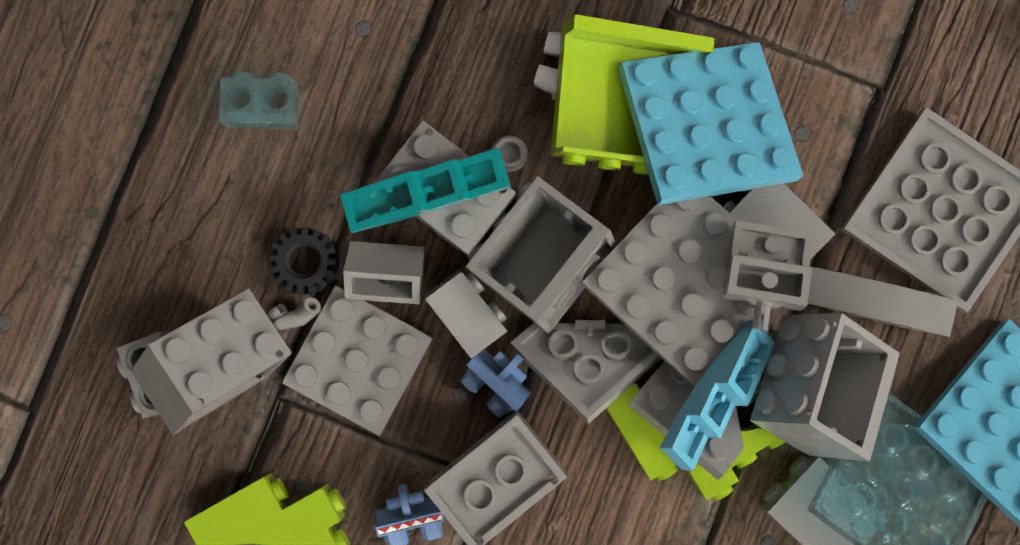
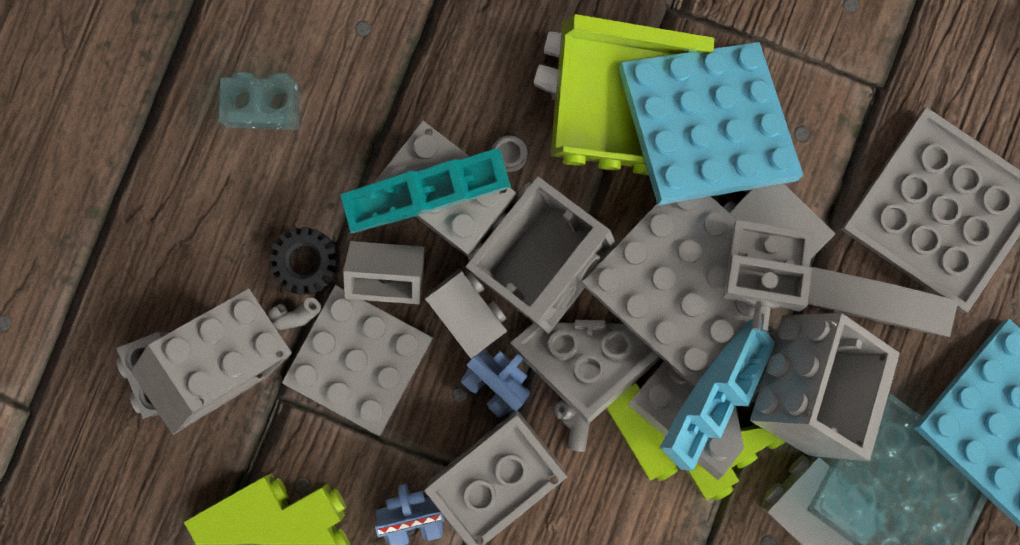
(578, 427): none -> light grey arm

